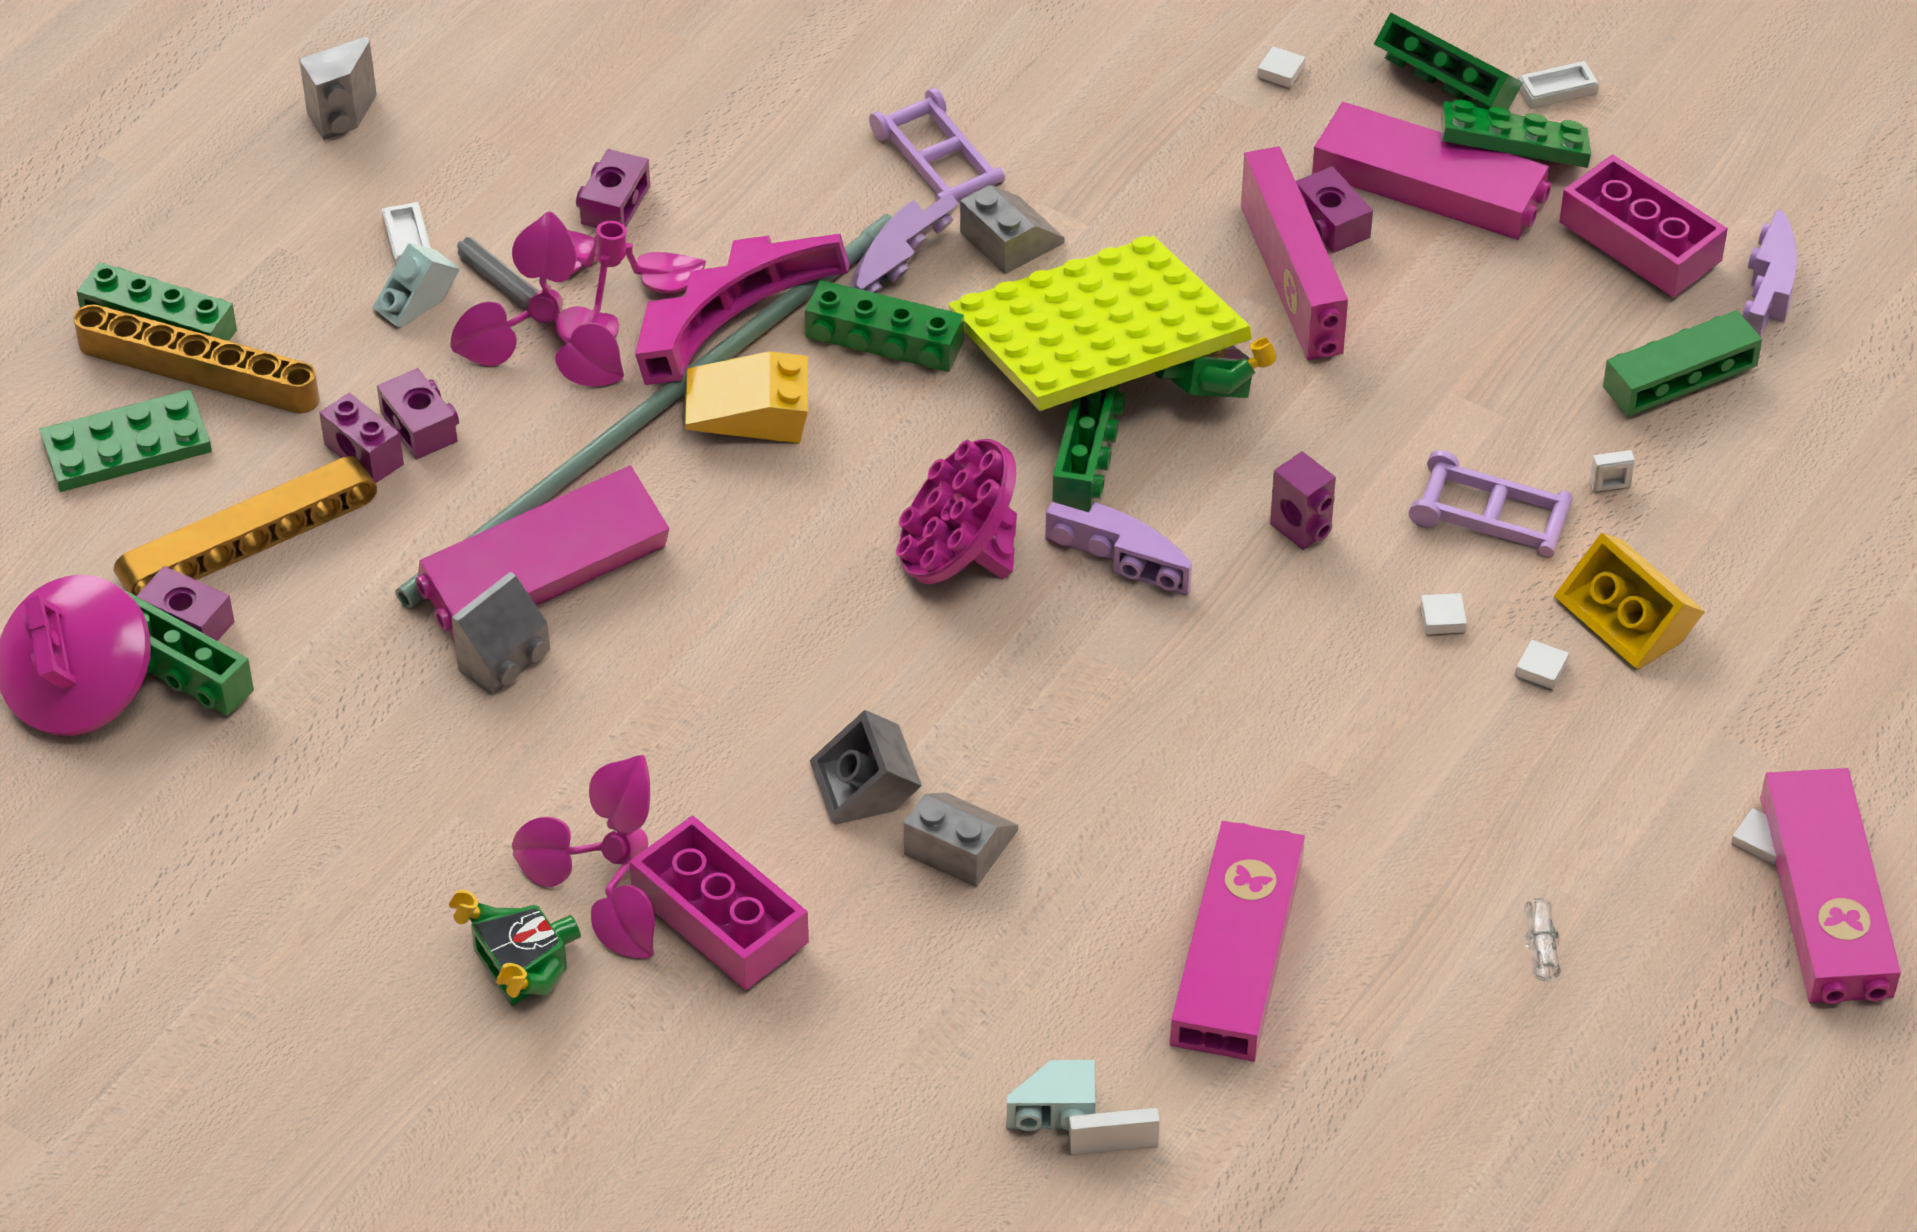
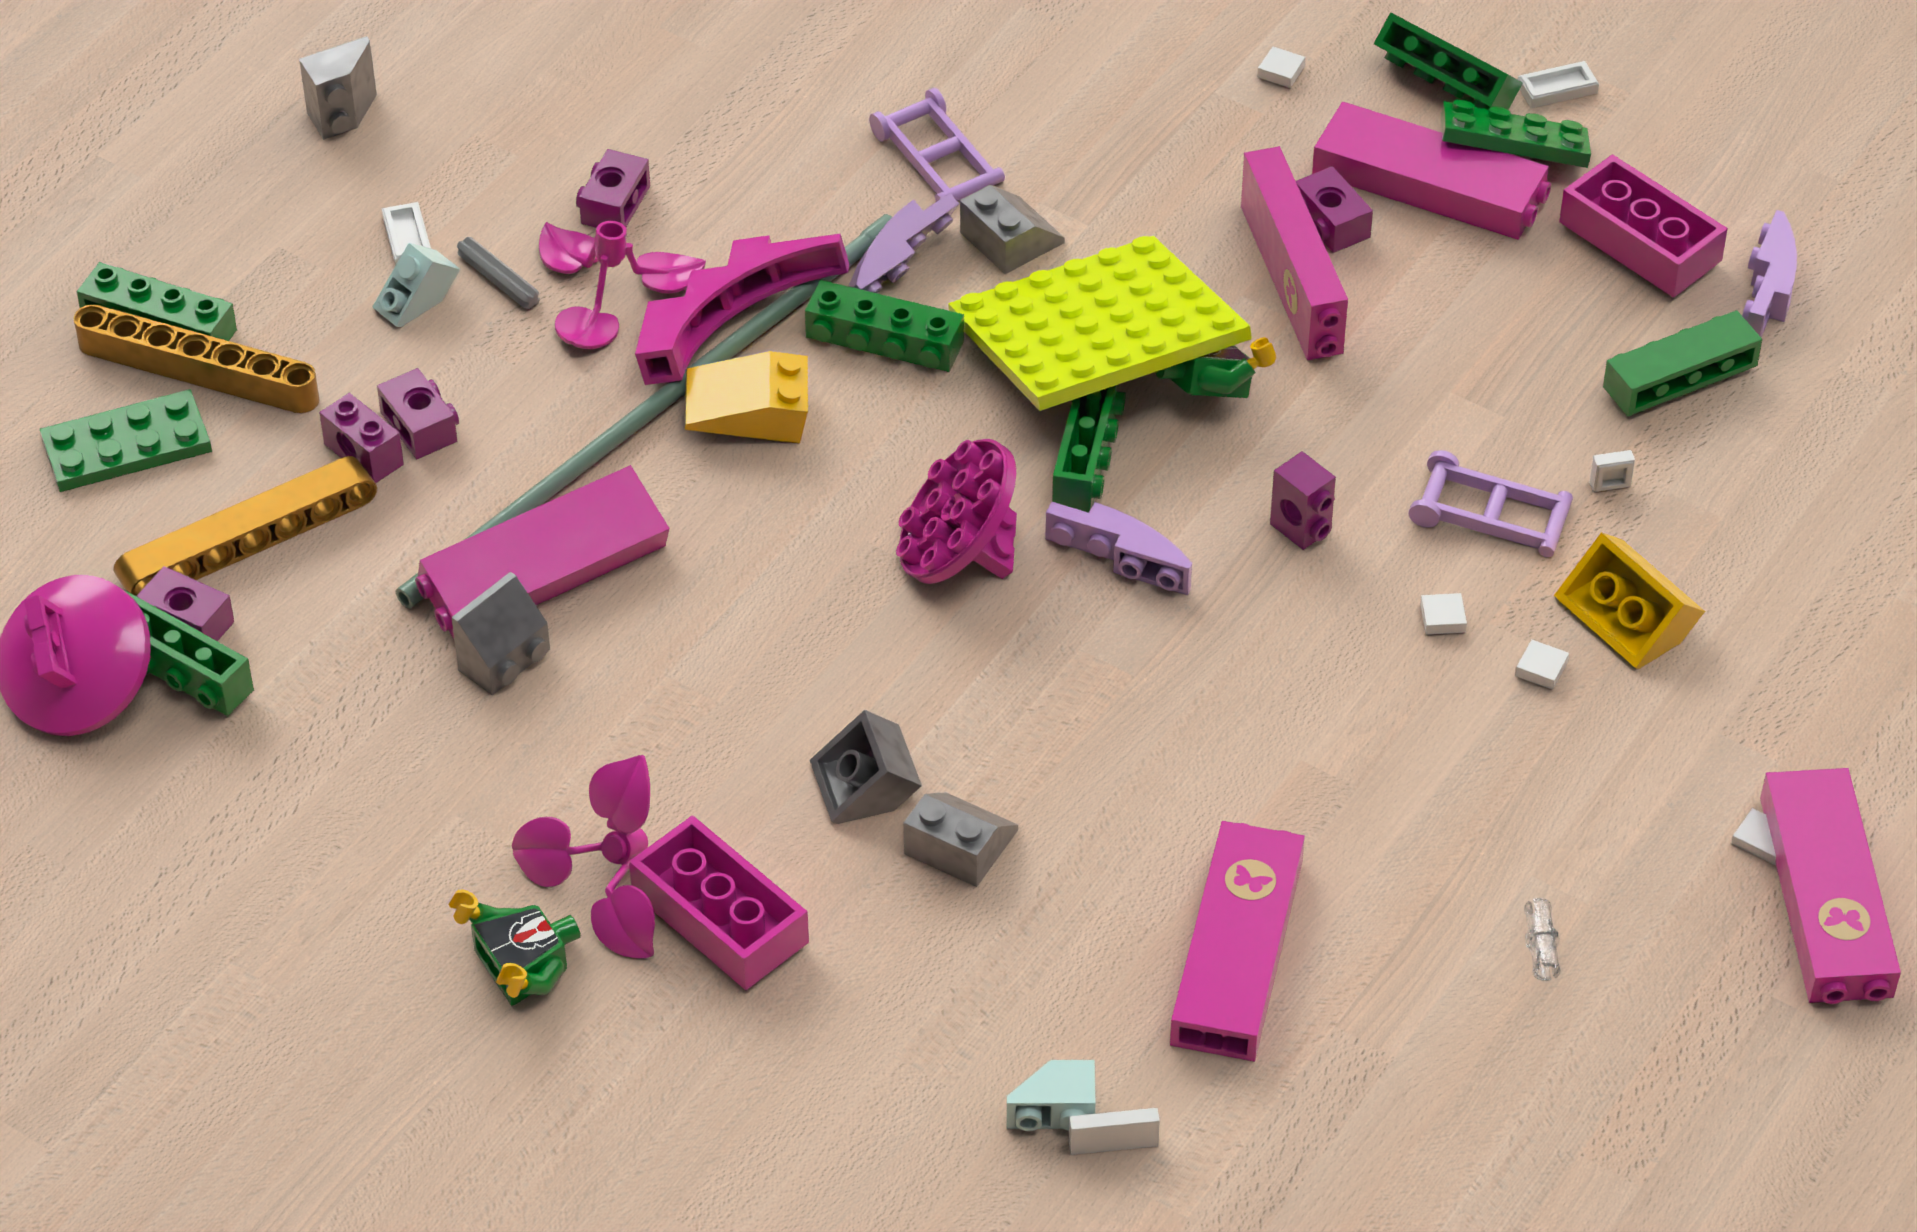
(485, 335): dark pink plant -> none

